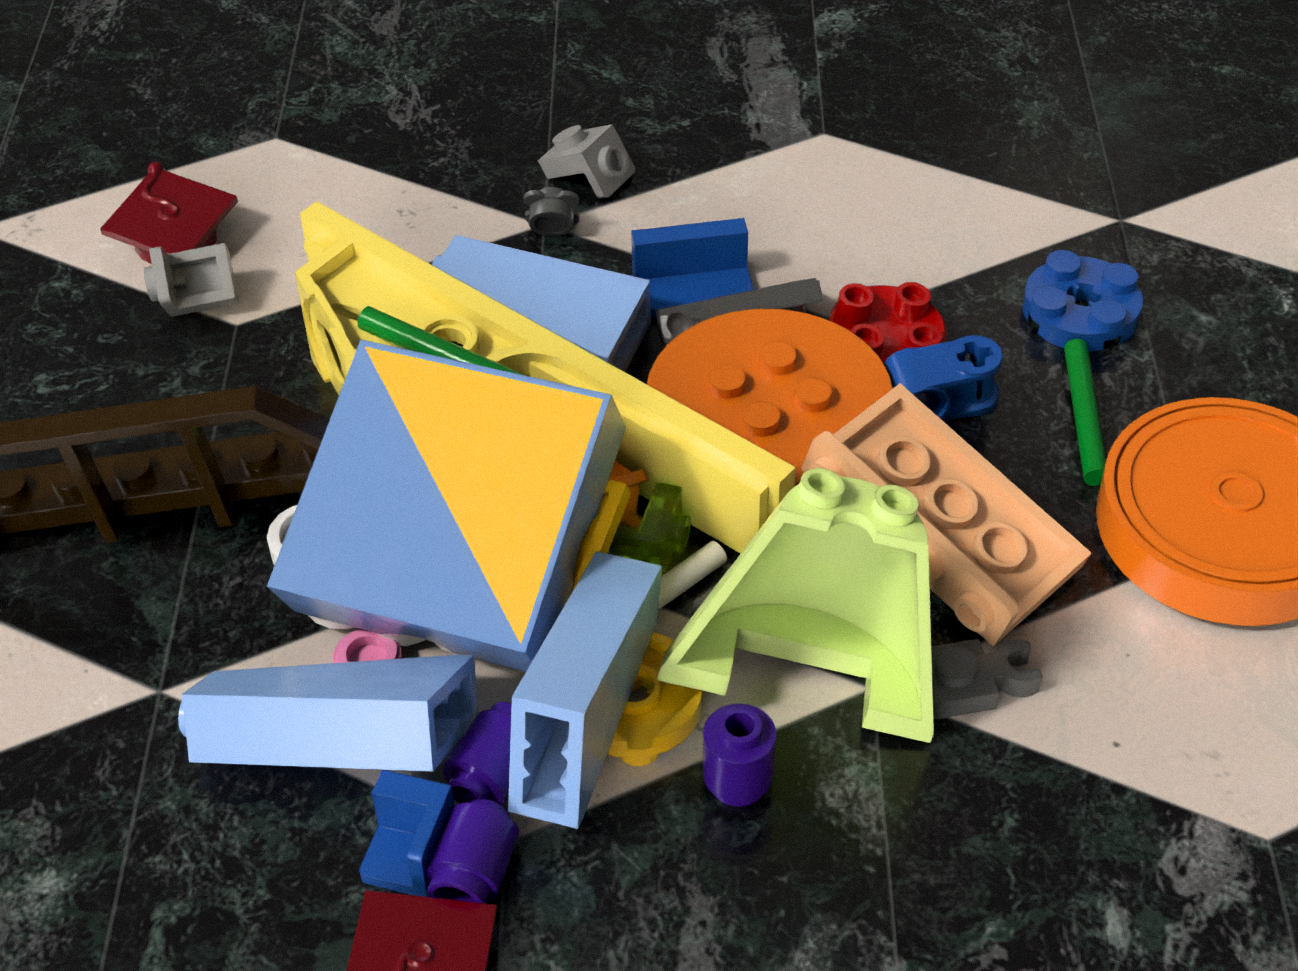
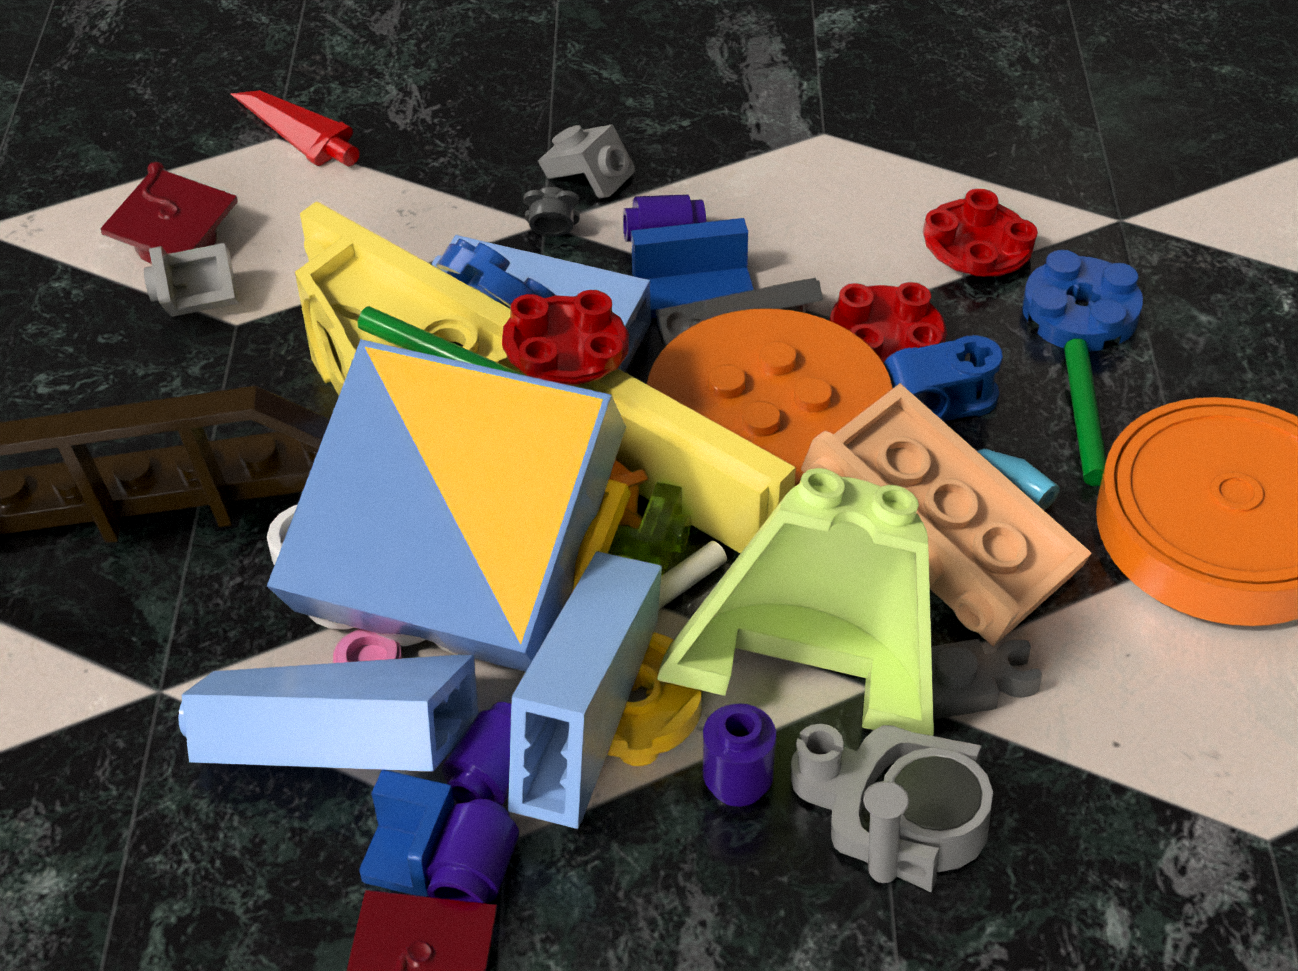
(307, 131): none -> red bar
(485, 271): none -> blue plate
(565, 337): none -> red dish
(662, 212): none -> dark purple brick
(923, 815): none -> light grey piece
(979, 235): none -> red dish
(1025, 477): none -> medium azure arm

